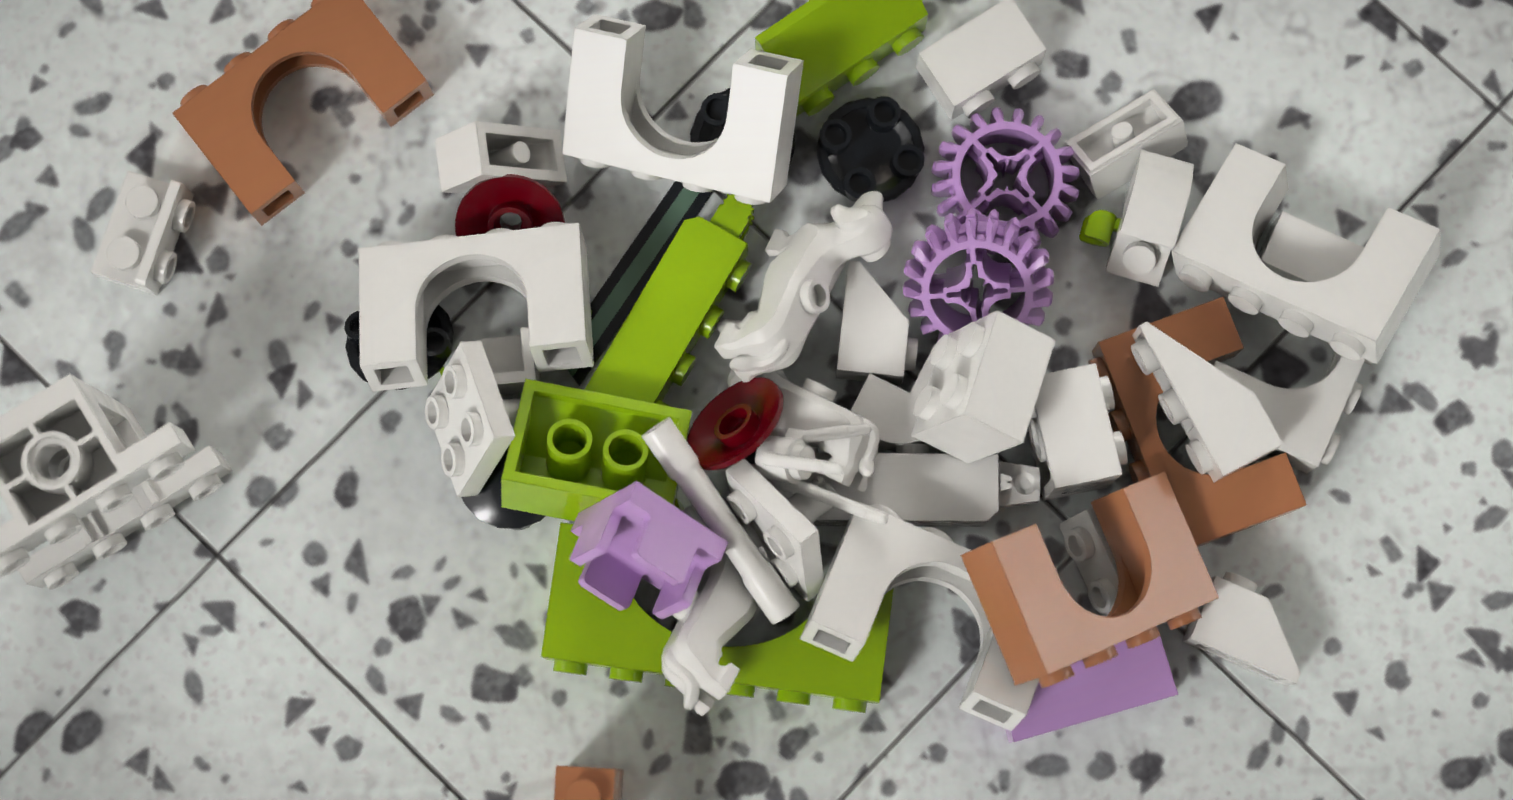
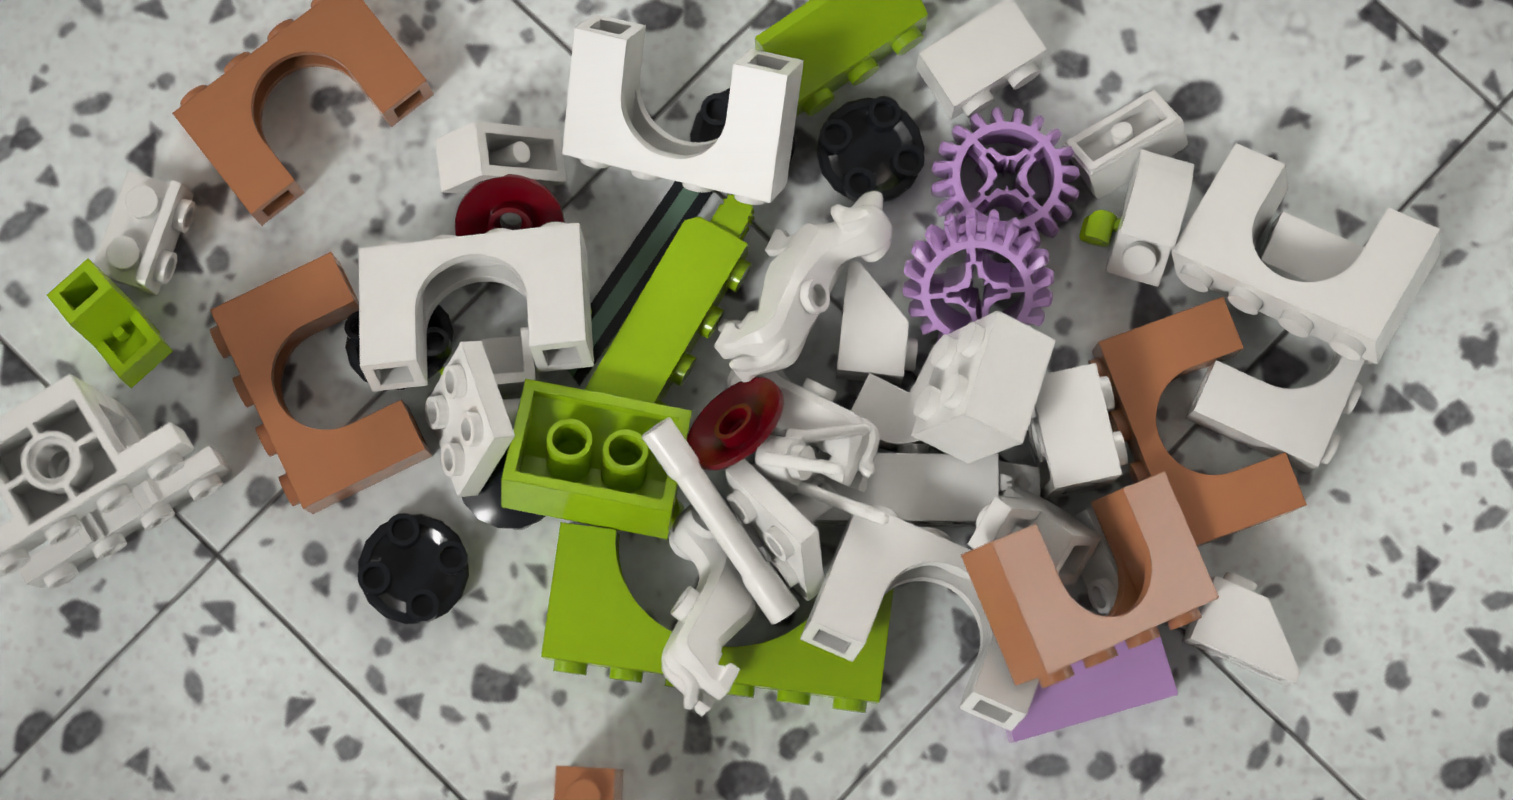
(110, 322): none -> lime brick
(260, 335): none -> nougat arch
(413, 569): none -> black dish
(646, 538): lavender panel -> none
(1065, 537): none -> white brick
(1216, 411): white slope -> none

